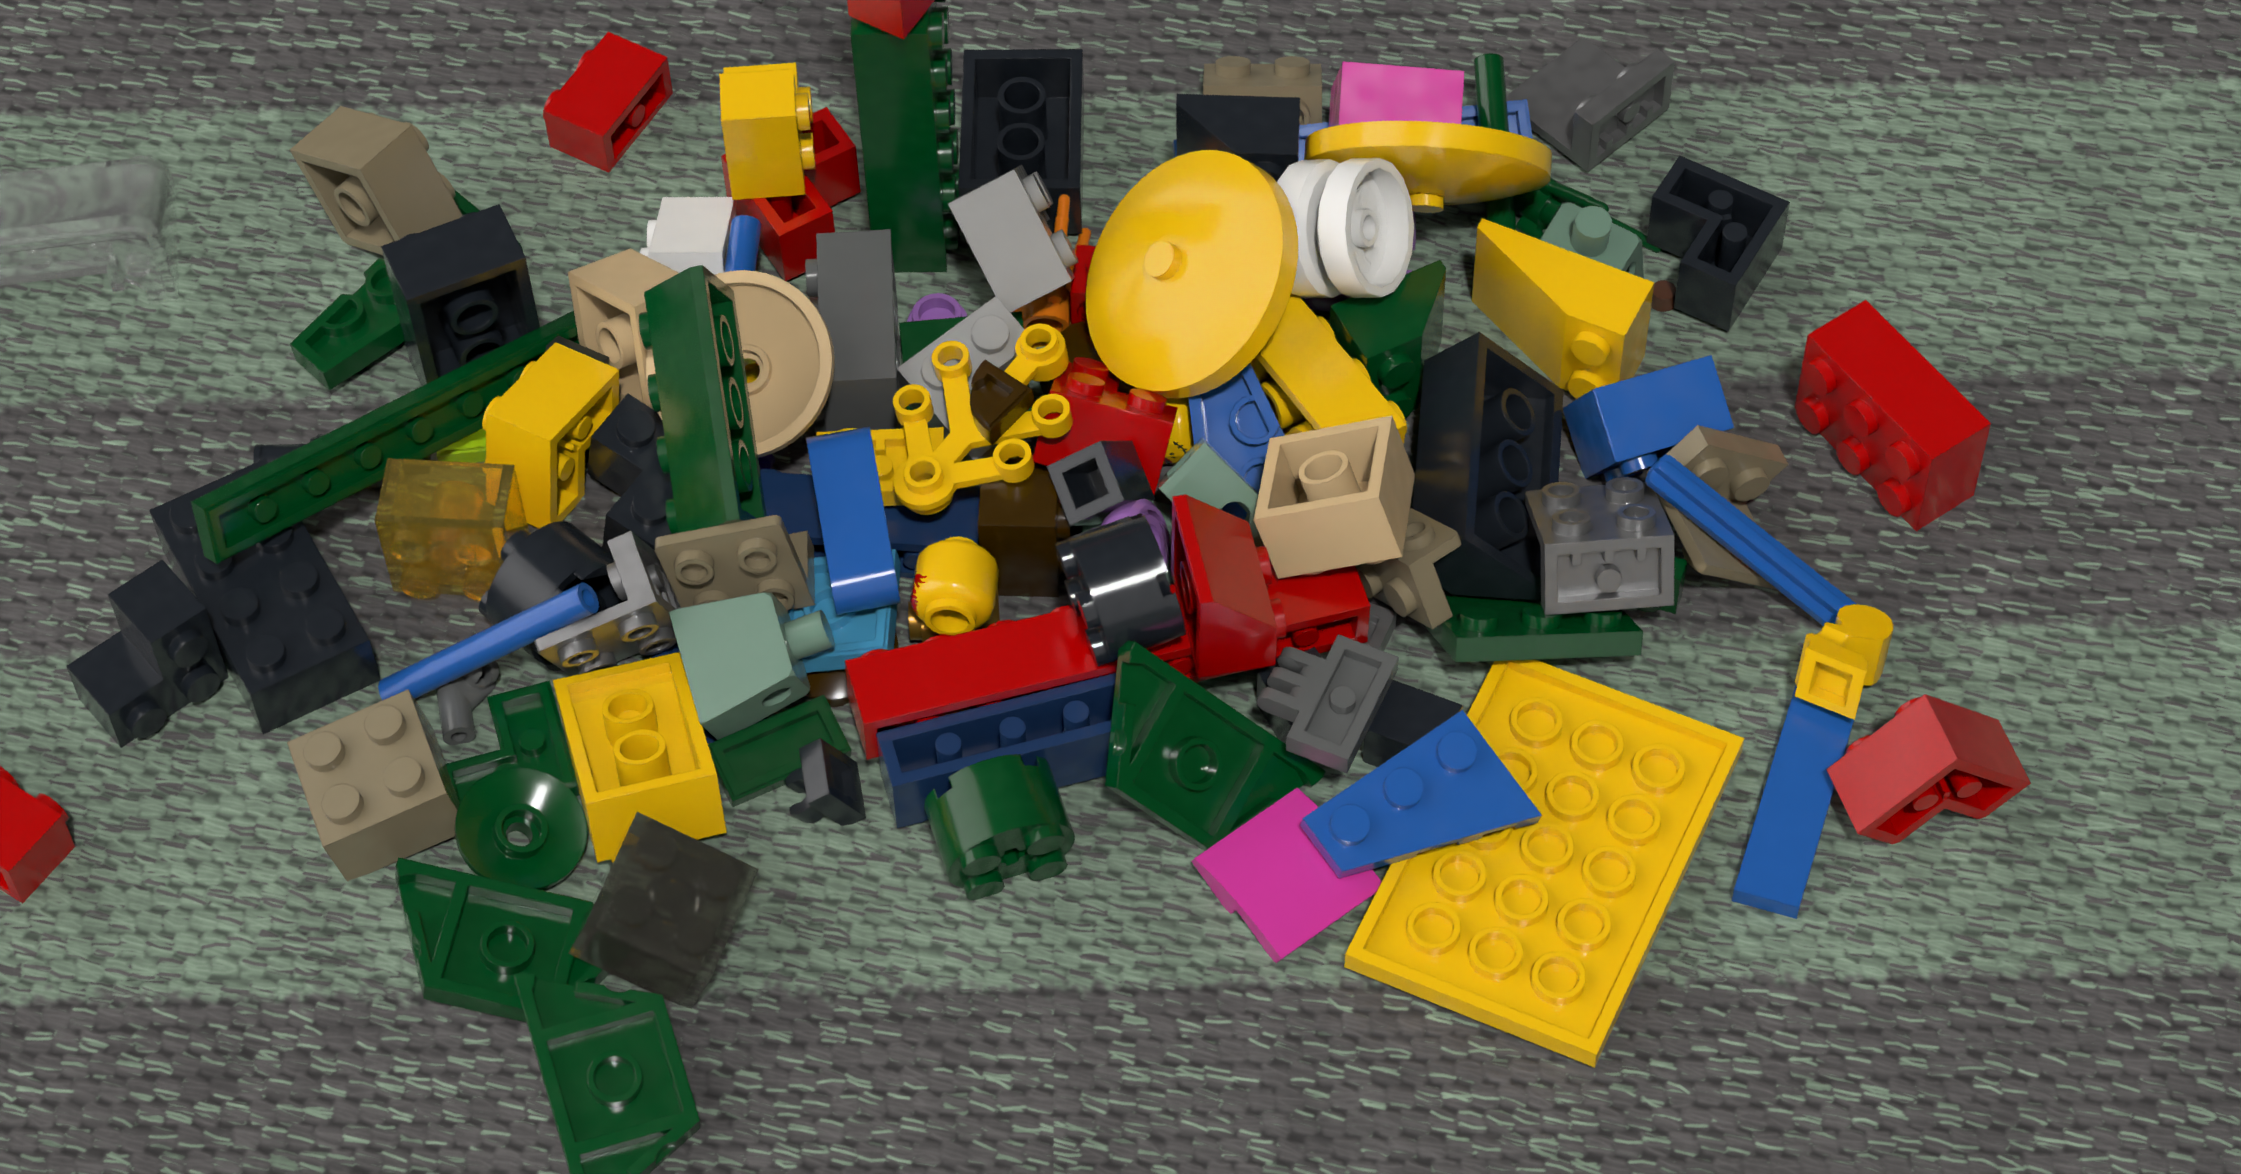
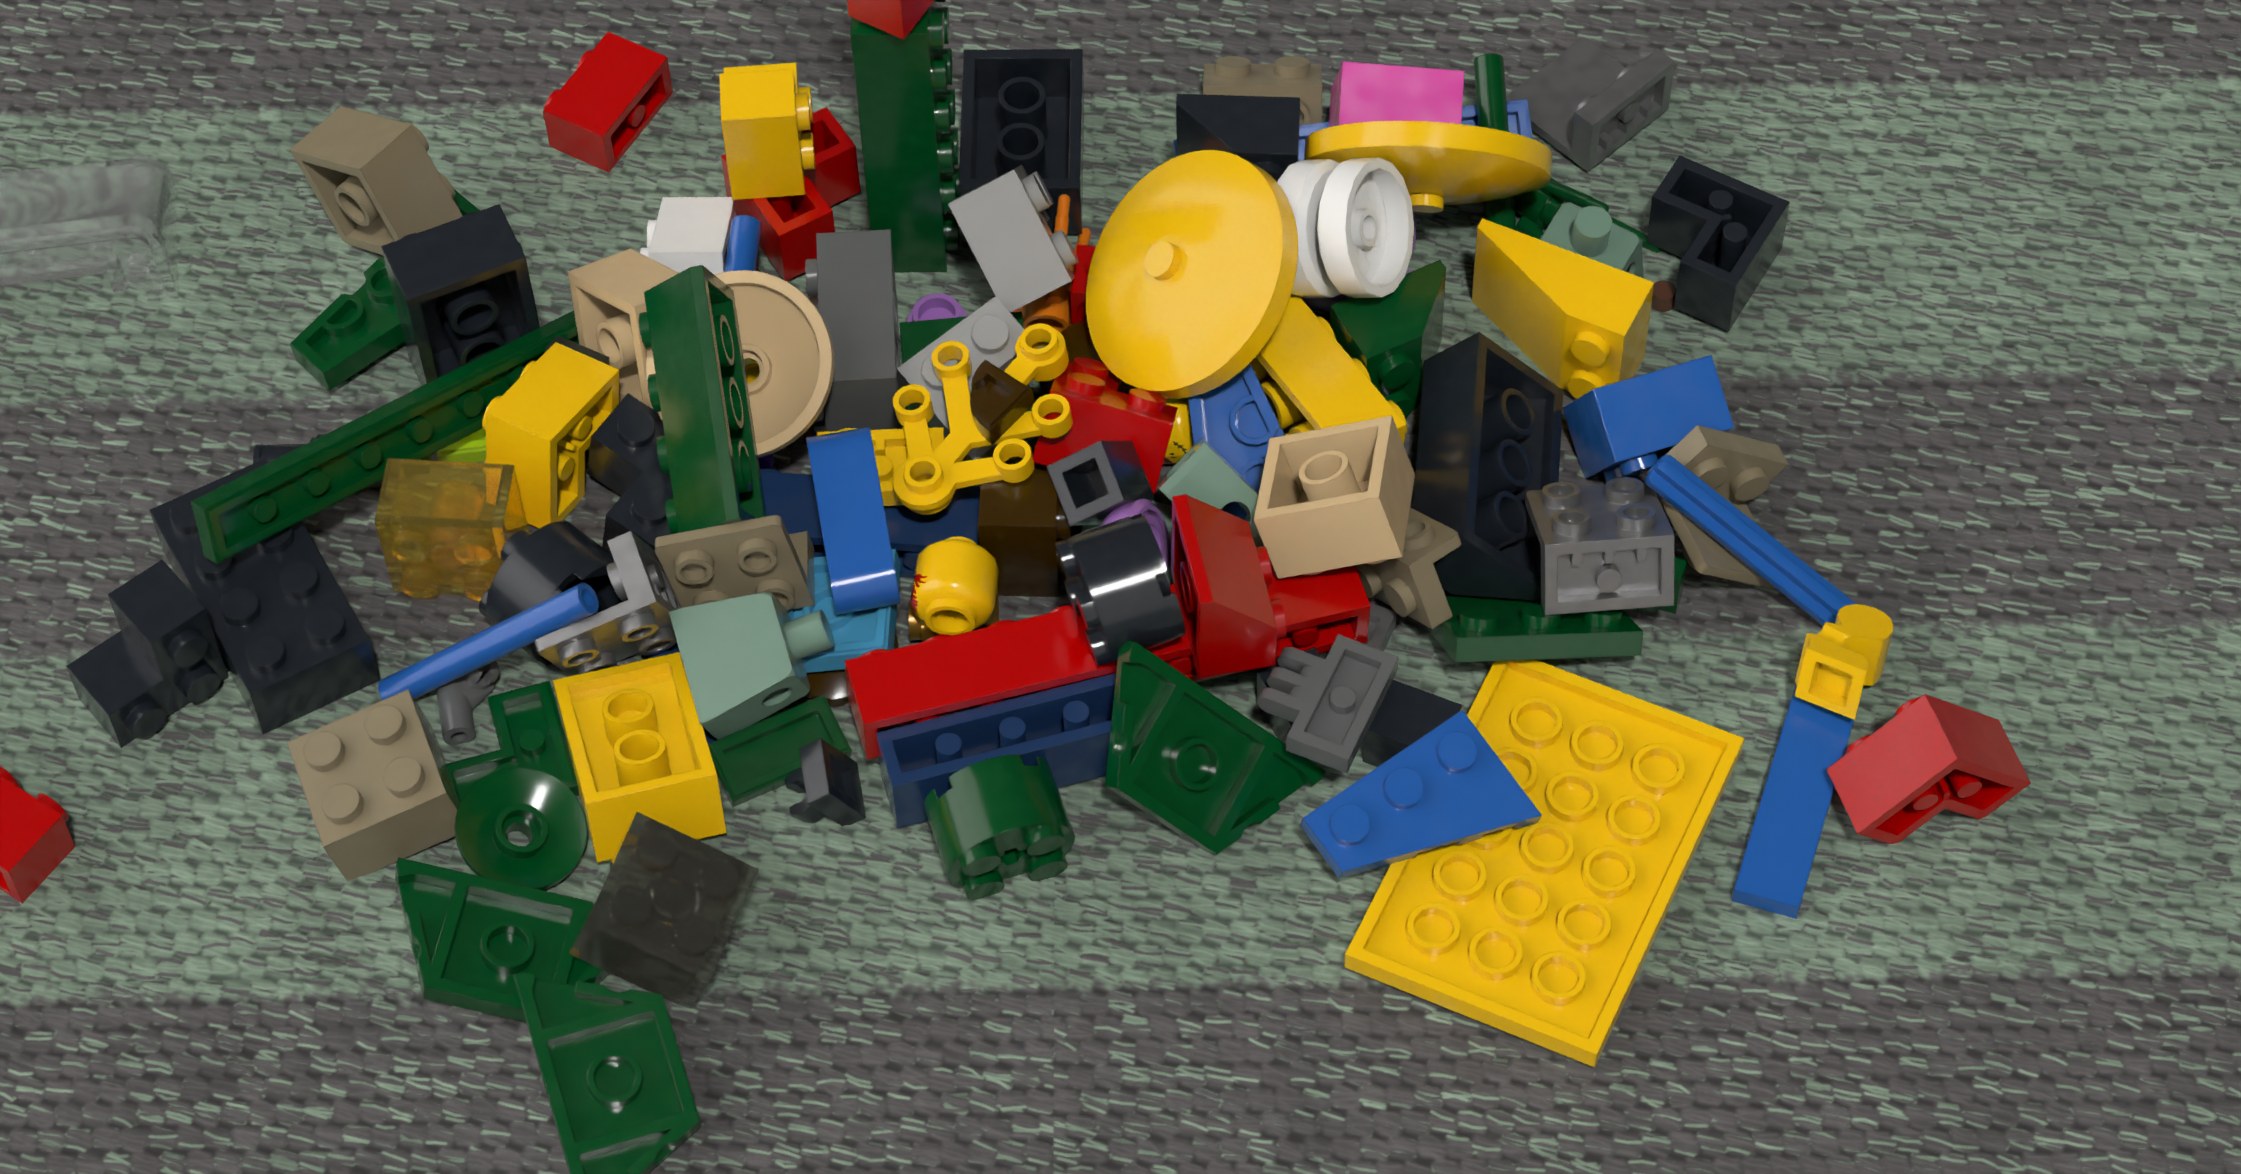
(1280, 878): dark pink slope -> none
(1890, 416): red brick -> none

